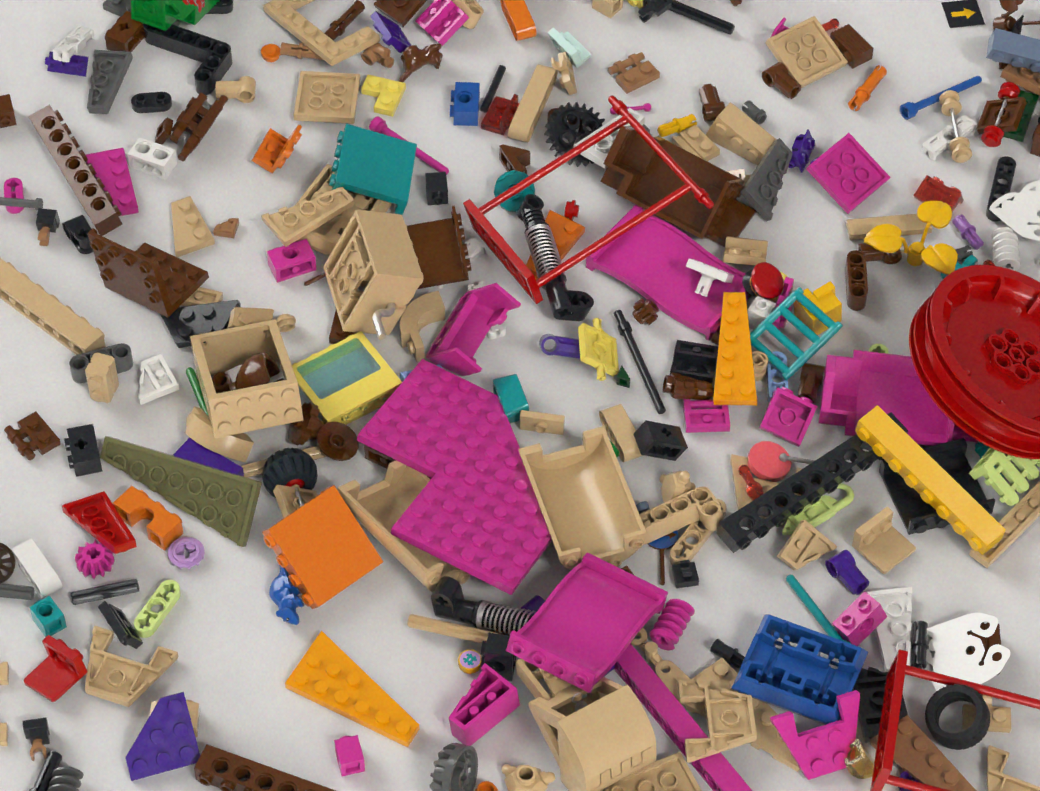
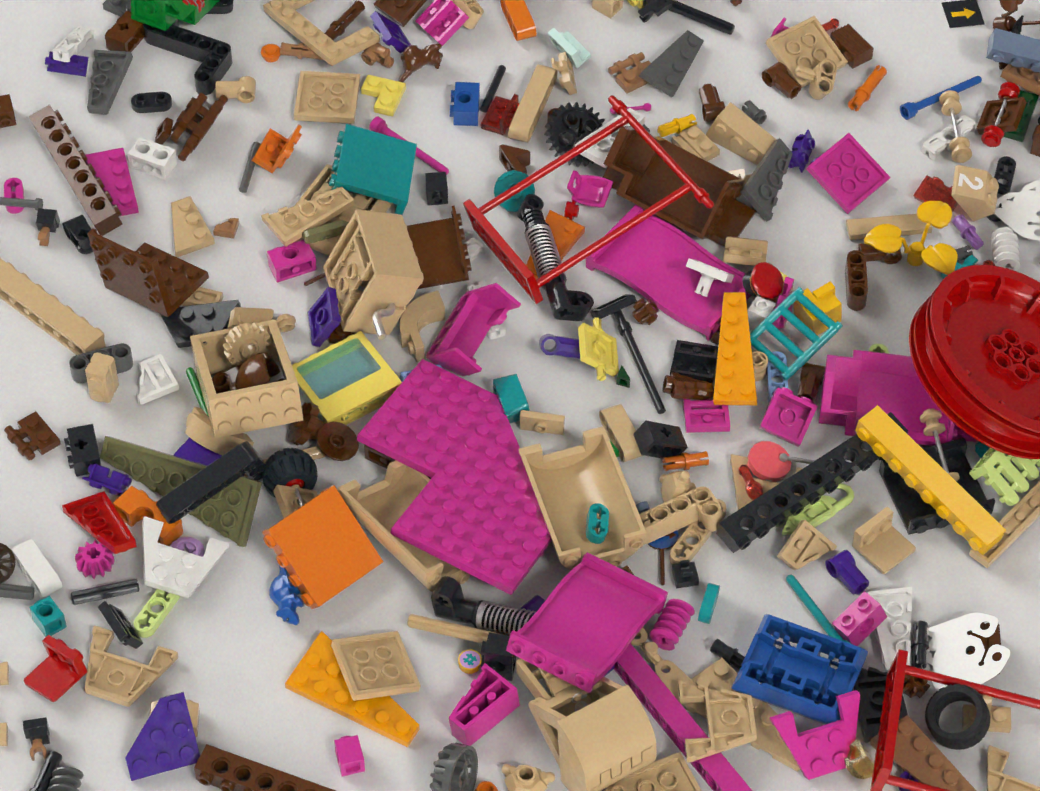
(99, 477): none -> dark purple hinge
(173, 568): none -> white wing
(211, 480): none -> black beam
(245, 342): none -> tan gear
(249, 169): none -> dark grey bar
(324, 232): none -> olive piece
(324, 316): none -> dark purple plate
(375, 665): none -> tan plate
(589, 189): none -> dark pink piece
(592, 523): none -> teal beam
(613, 306): none -> black tile
(672, 65): none -> dark grey wing
(685, 461): none -> orange pin
(708, 603): none -> teal beam
(819, 77): none -> tan beam
(915, 686): none -> reddish brown gear
(931, 418): none -> tan axle
(975, 191): none -> tan slope

